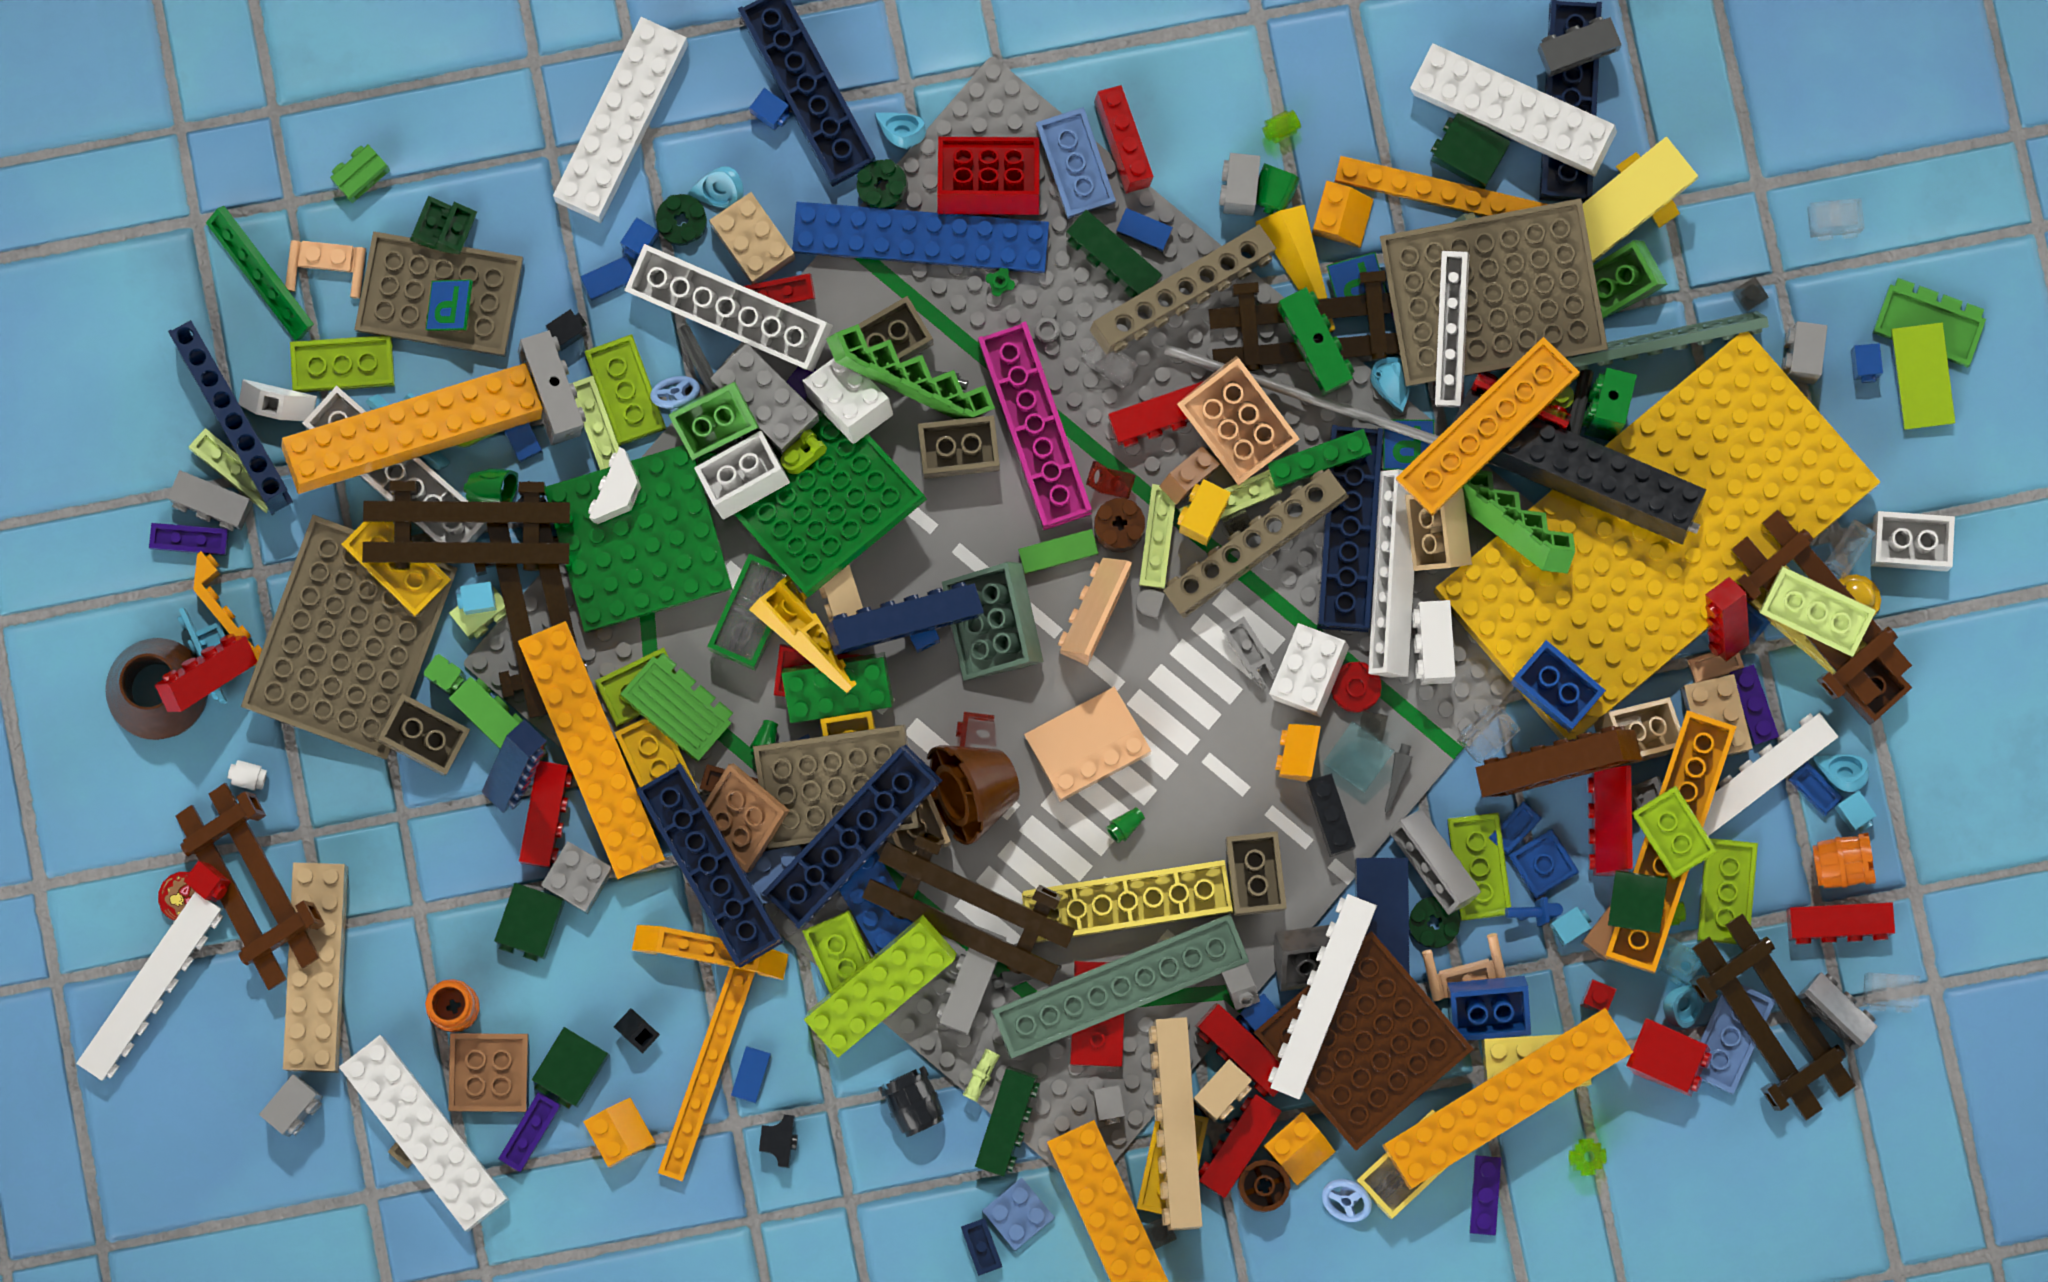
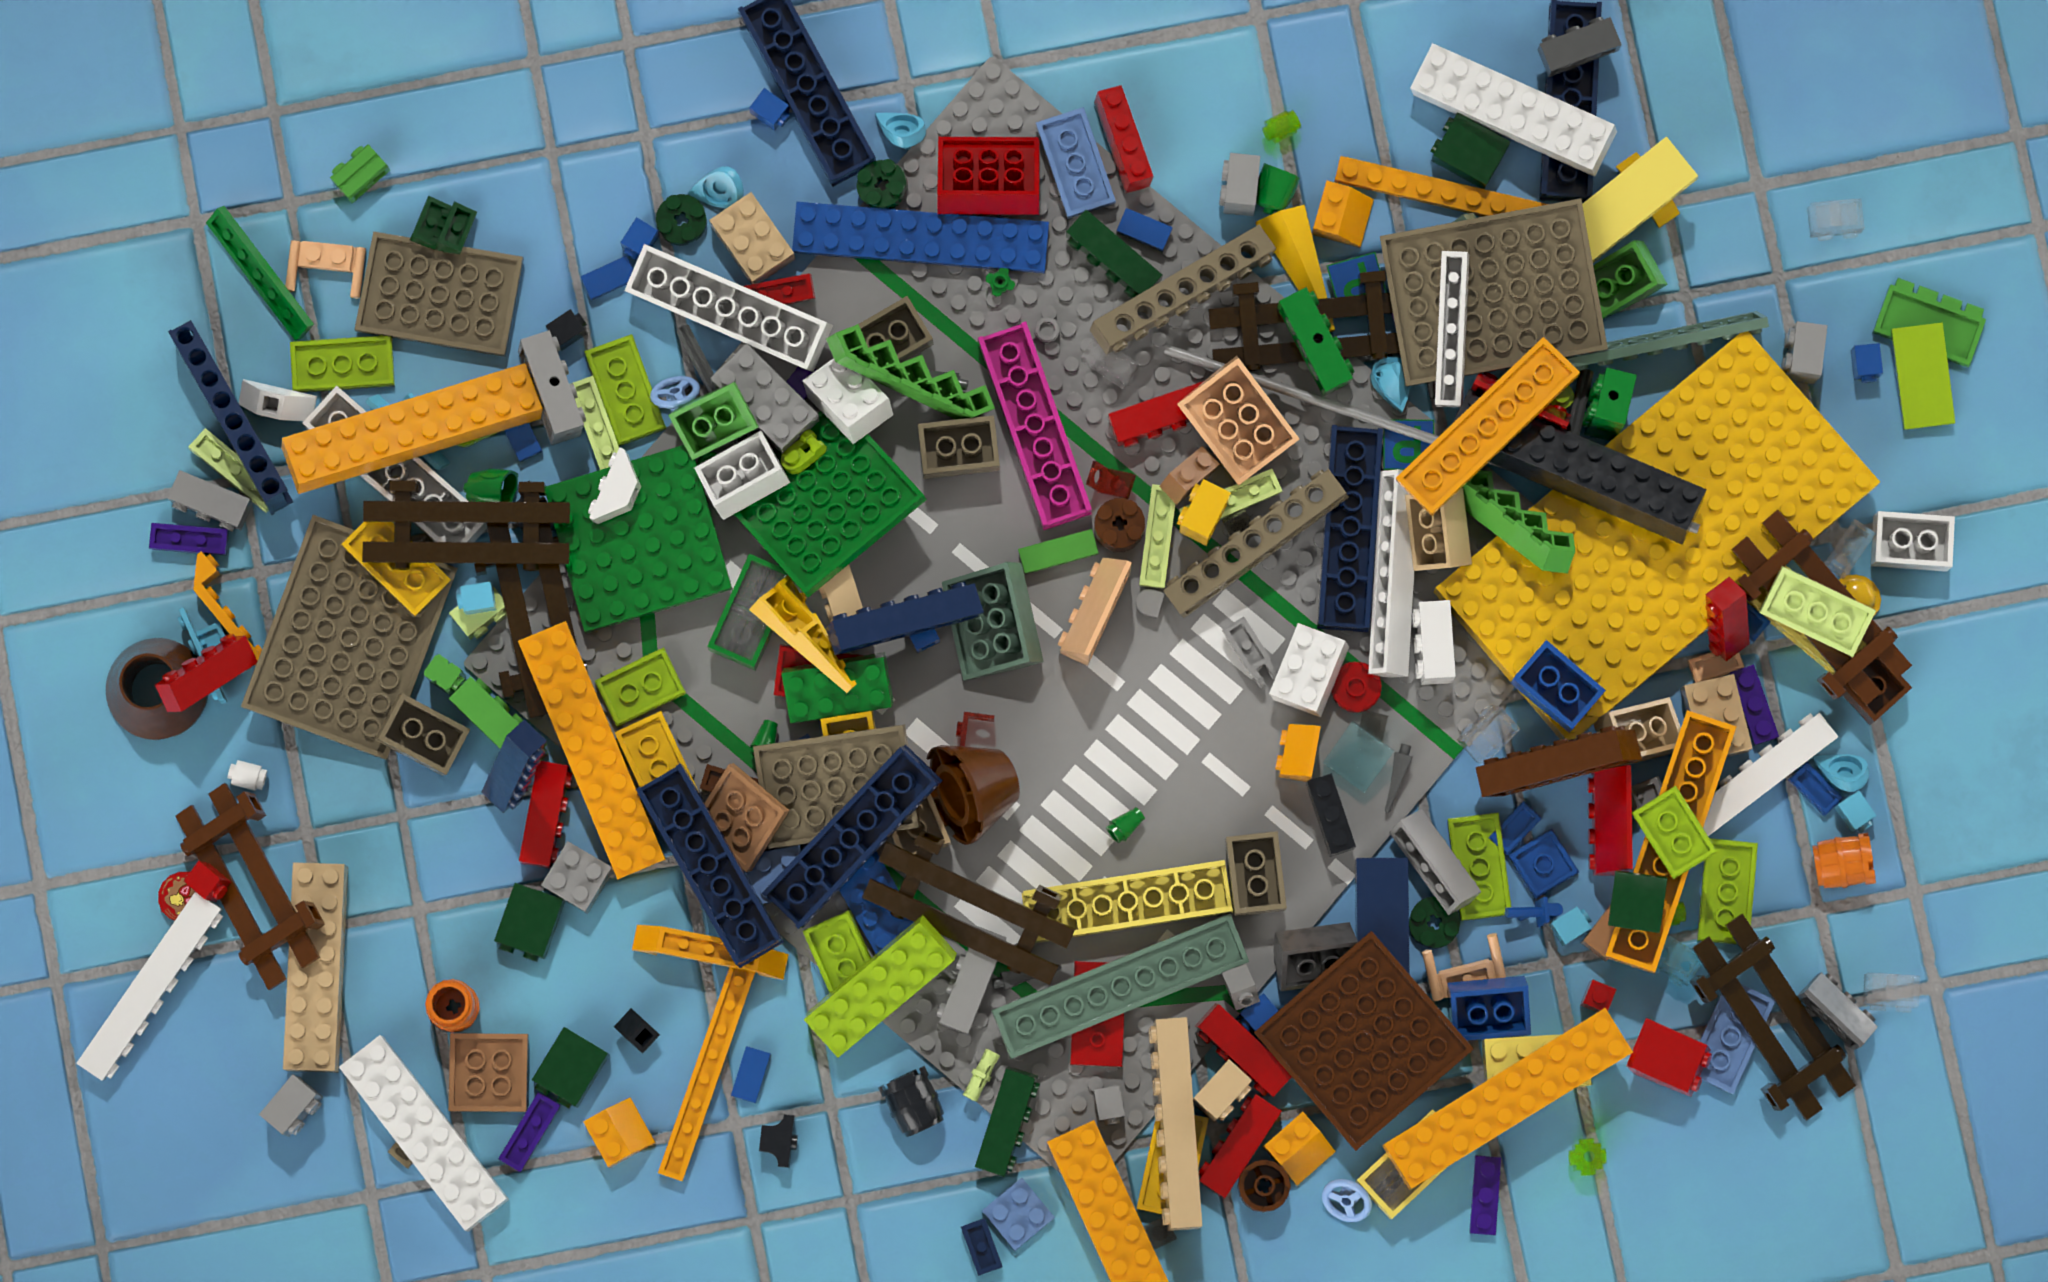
(449, 305): blue piece -> none
(620, 120): white brick -> none
(676, 708): bright green hinge -> none
(1087, 744): light nougat slope -> none
(1320, 457): green plate -> none
(1323, 997): white brick -> none
(1683, 1006): medium azure piece -> none
(1750, 294): clear smoke plate -> none
(1840, 922): red brick -> none

